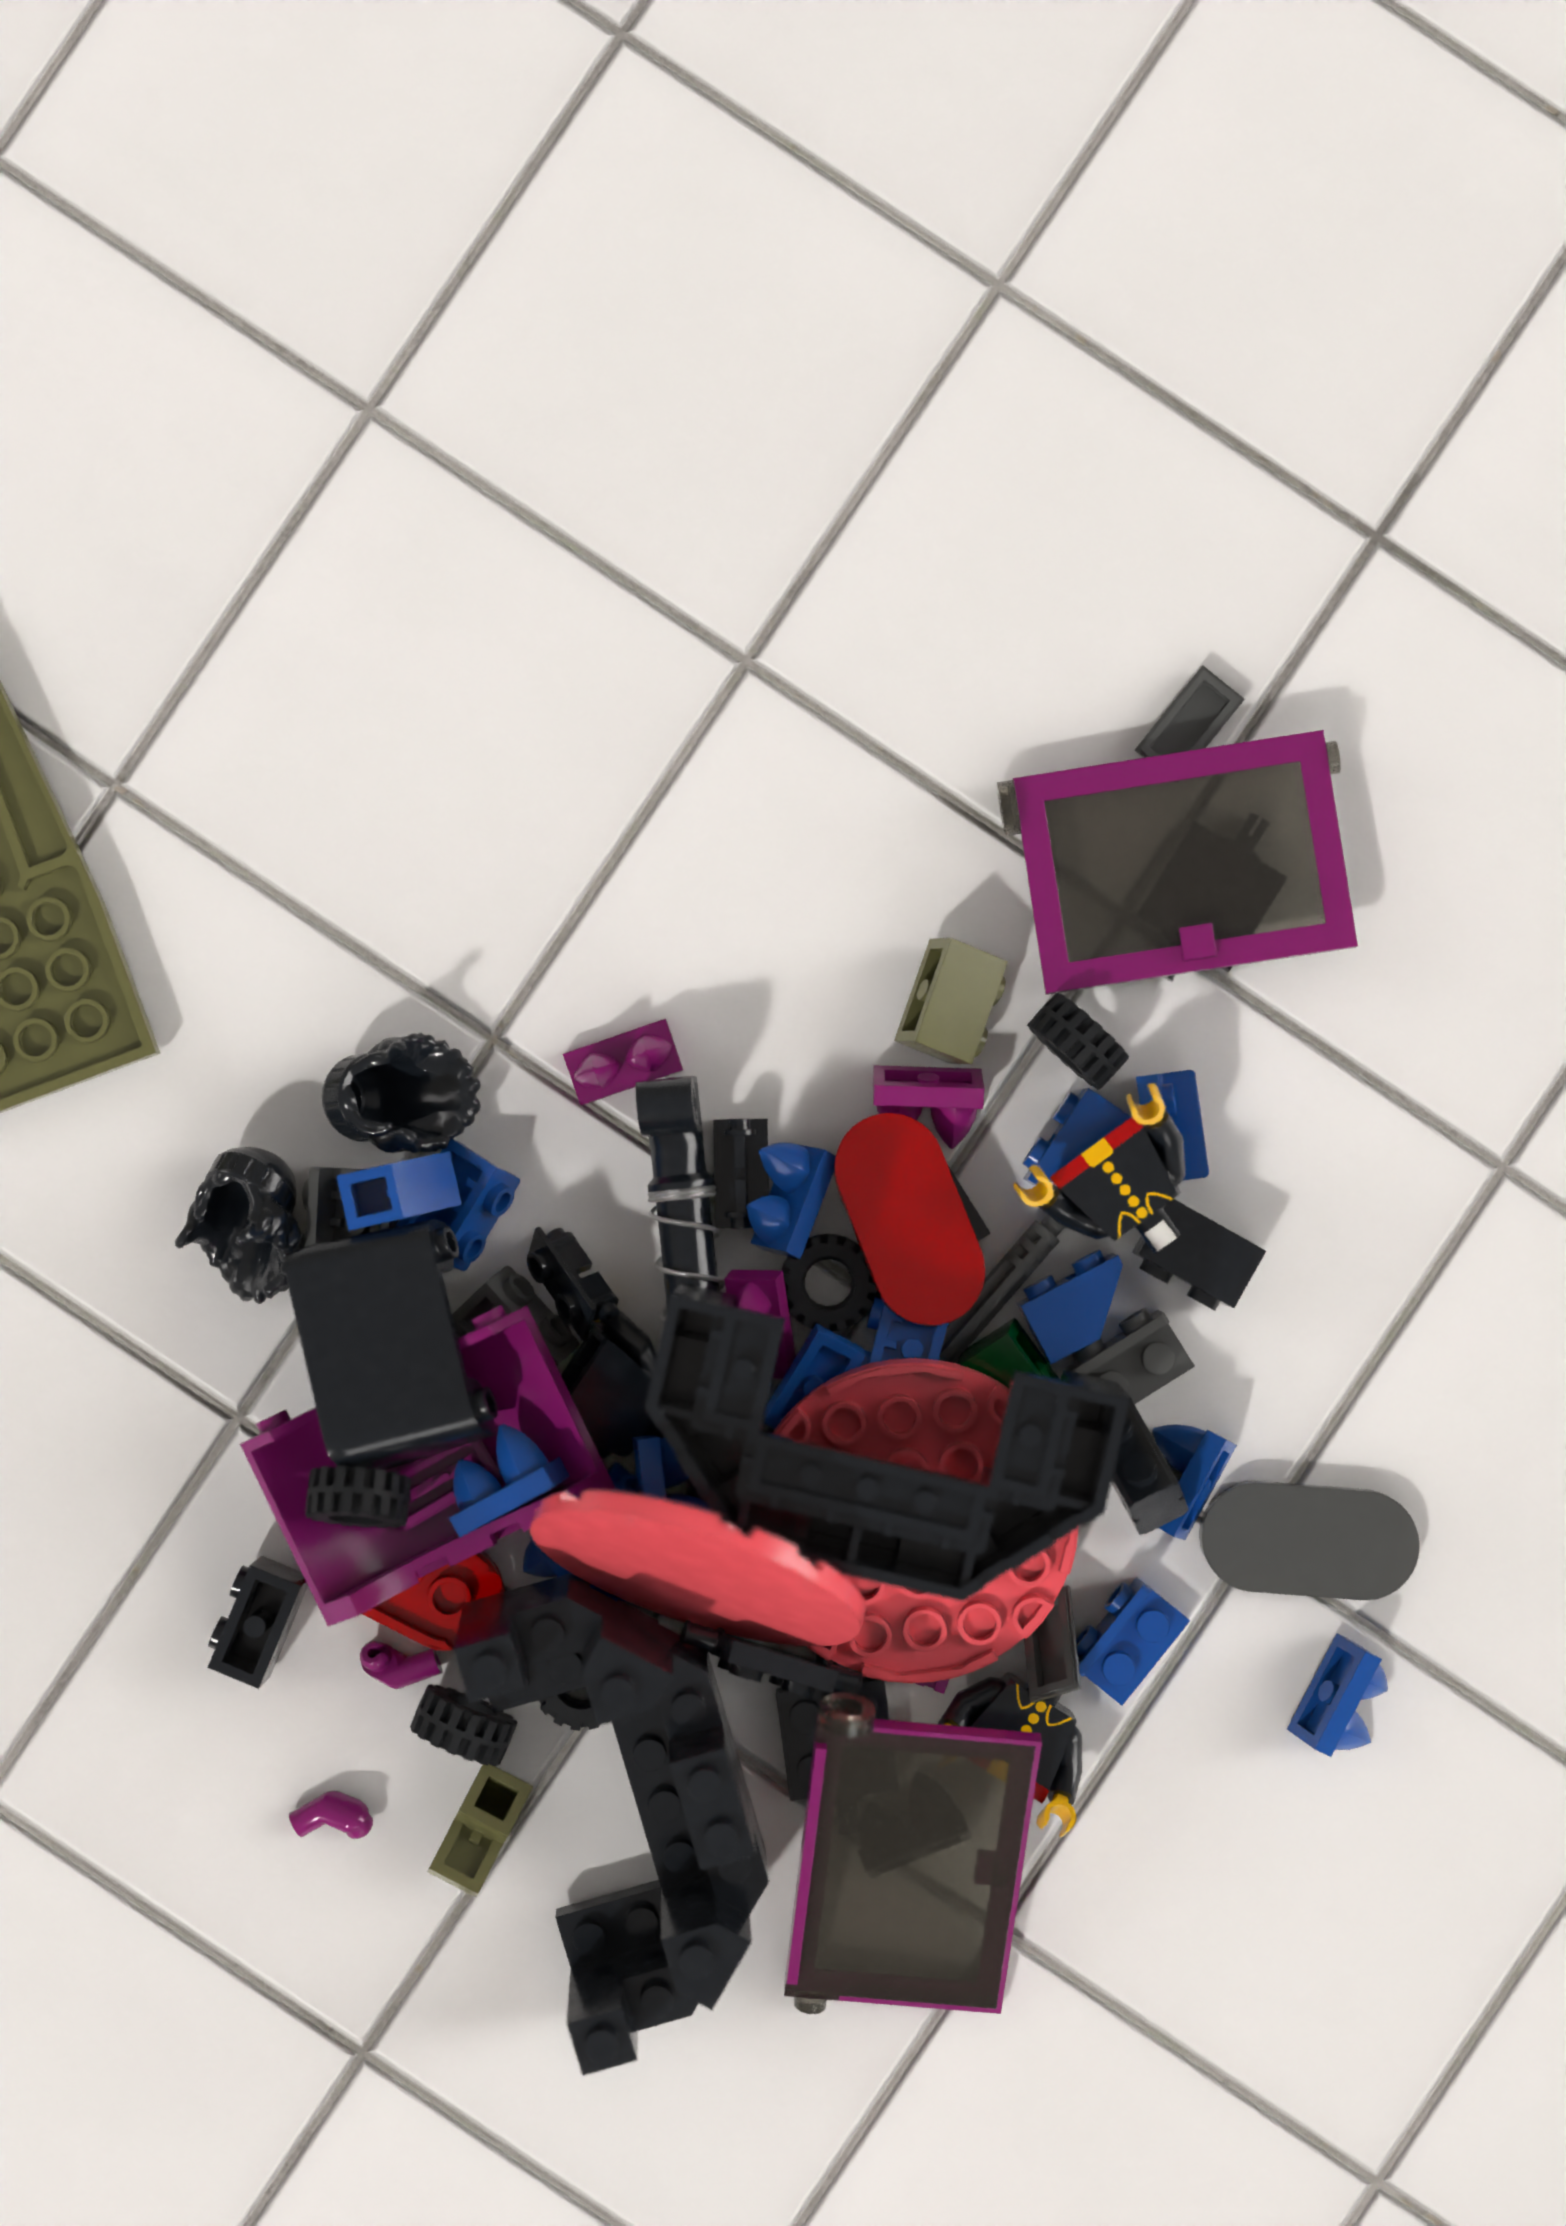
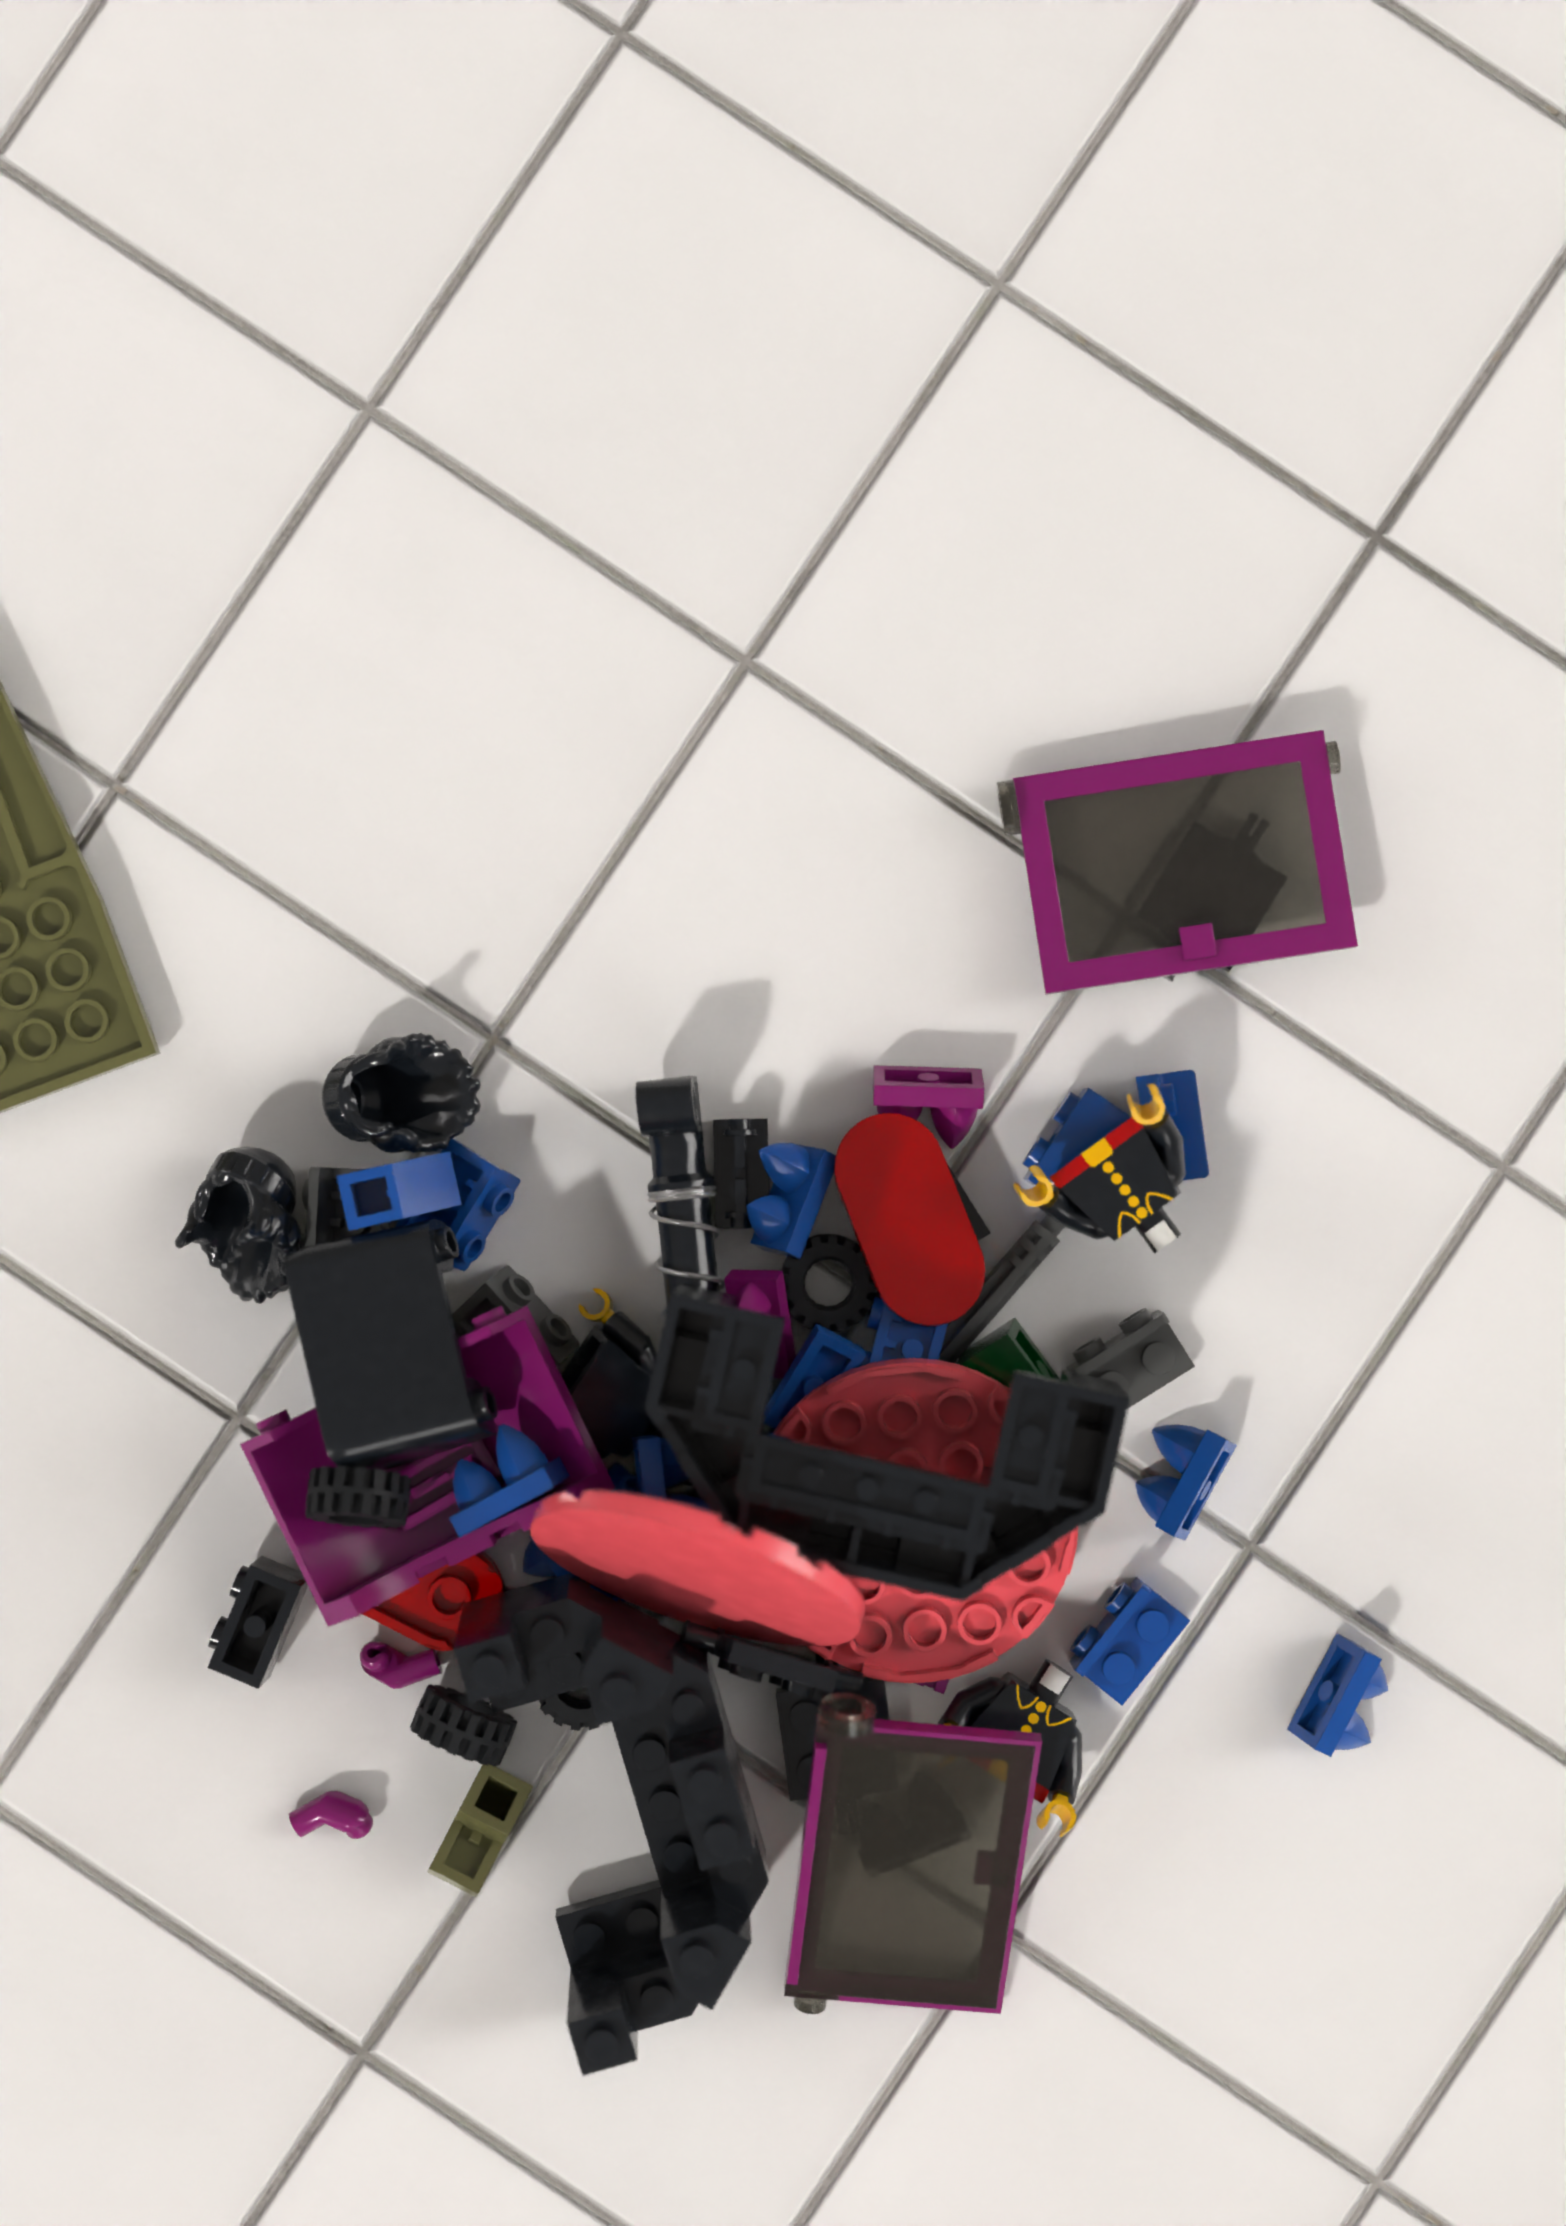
(556, 1263): black hinge -> none
(622, 1061): magenta tile -> none
(952, 1001): olive brick -> none
(1053, 1652): dark grey tile -> none
(1074, 1309): blue slope -> none
(1078, 1041): black tyre -> none
(1145, 1478): black brick -> none
(1192, 717): dark grey tile -> none
(1203, 1256): black brick -> none
(1309, 1540): dark grey tile -> none

